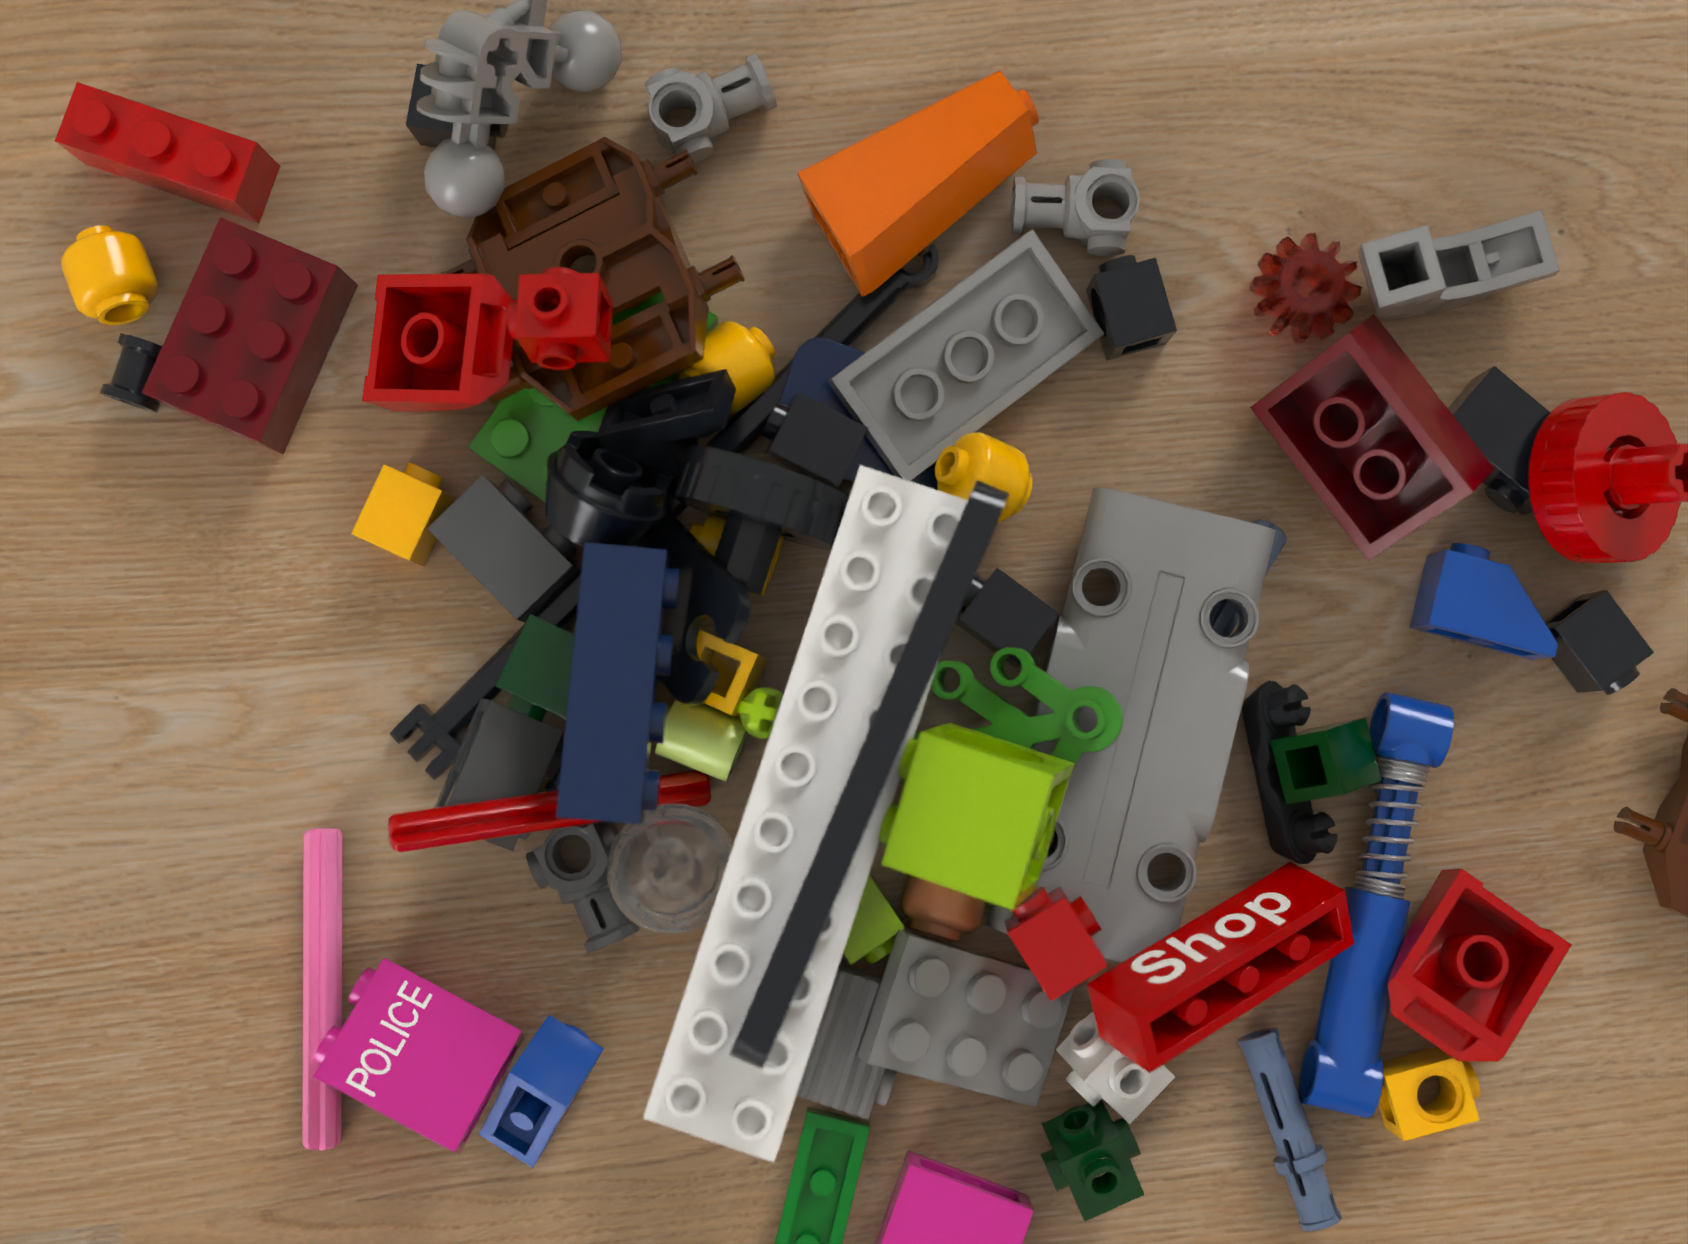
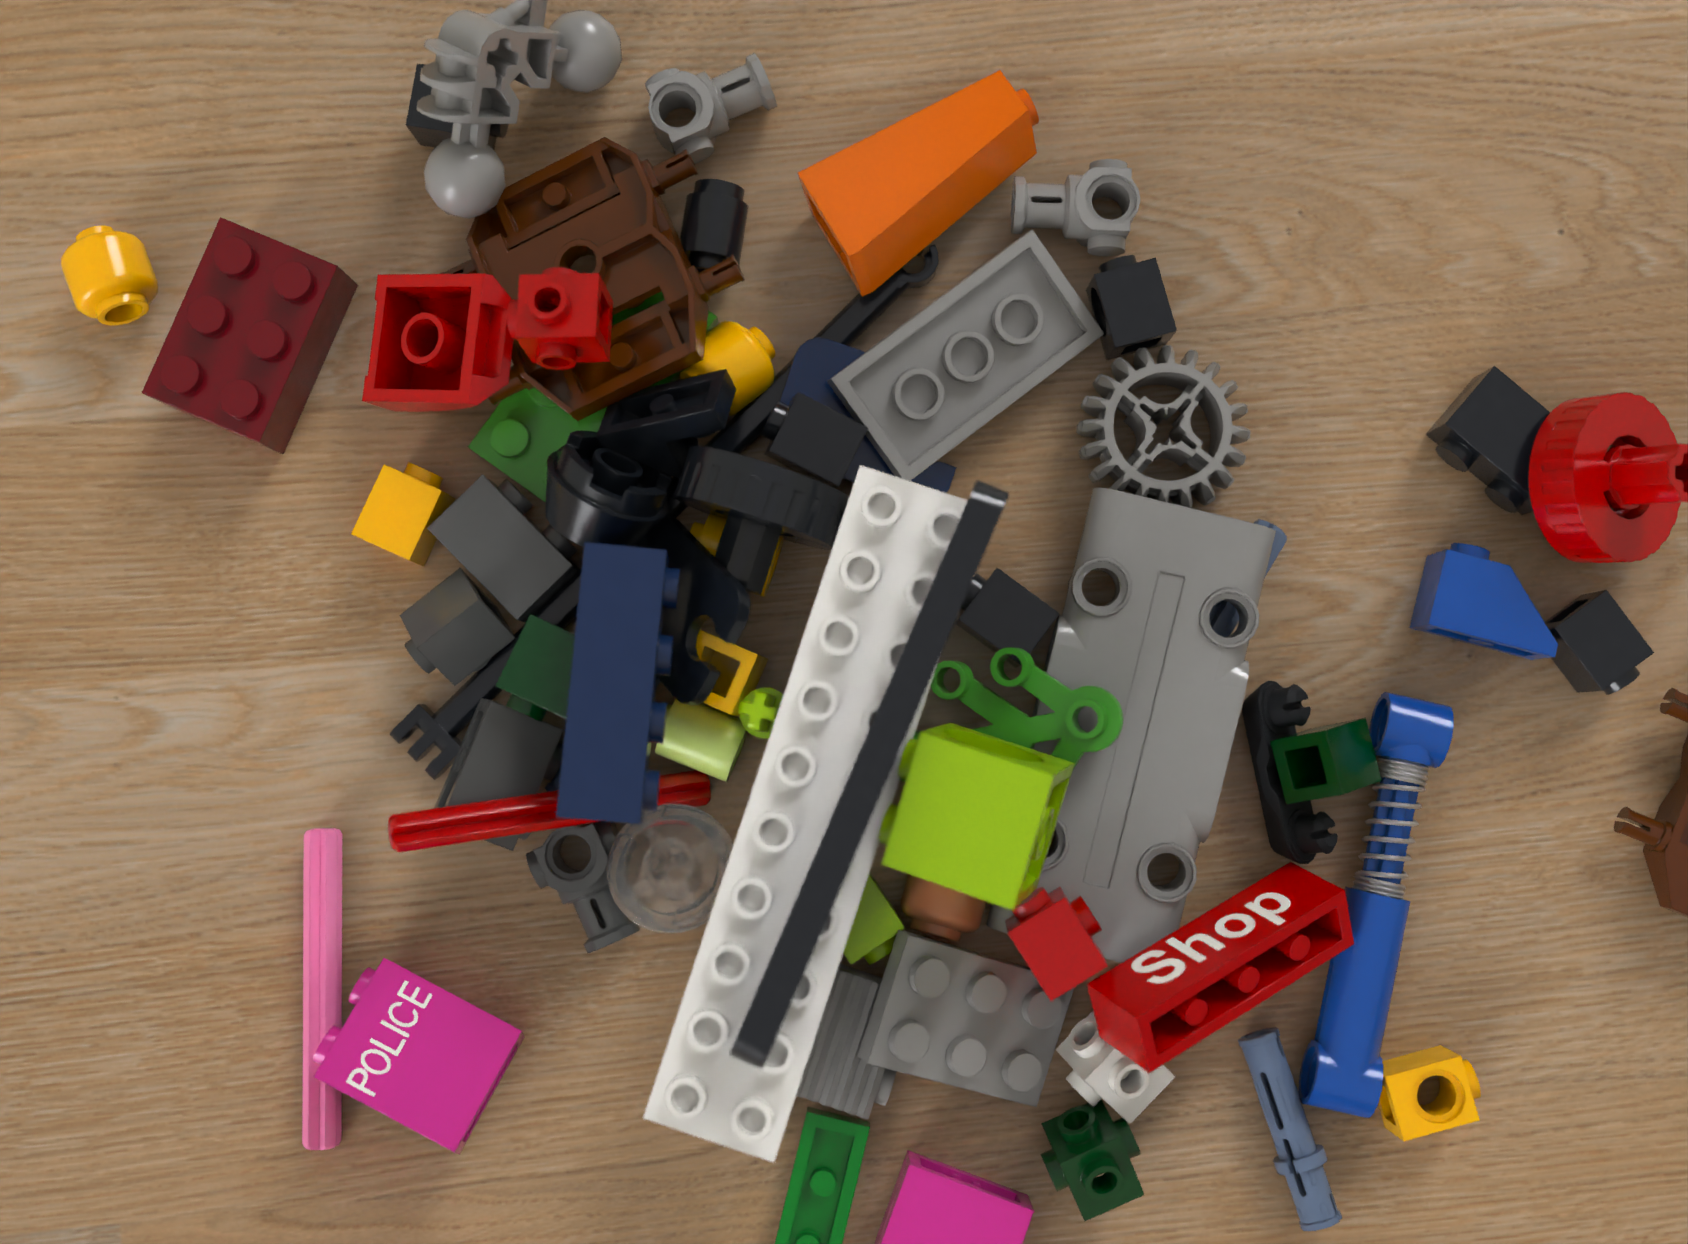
(133, 372): black bush -> none
(168, 152): red brick -> none
(455, 628): none -> dark grey brick
(540, 1090): blue slope -> none
(713, 223): none -> black brick
(989, 461): yellow head -> none
(1196, 389): none -> light grey gear
(1327, 299): clear red gear -> none
(1373, 438): dark red brick -> none
(1426, 275): light grey arch -> none
(1471, 969): red slope -> none

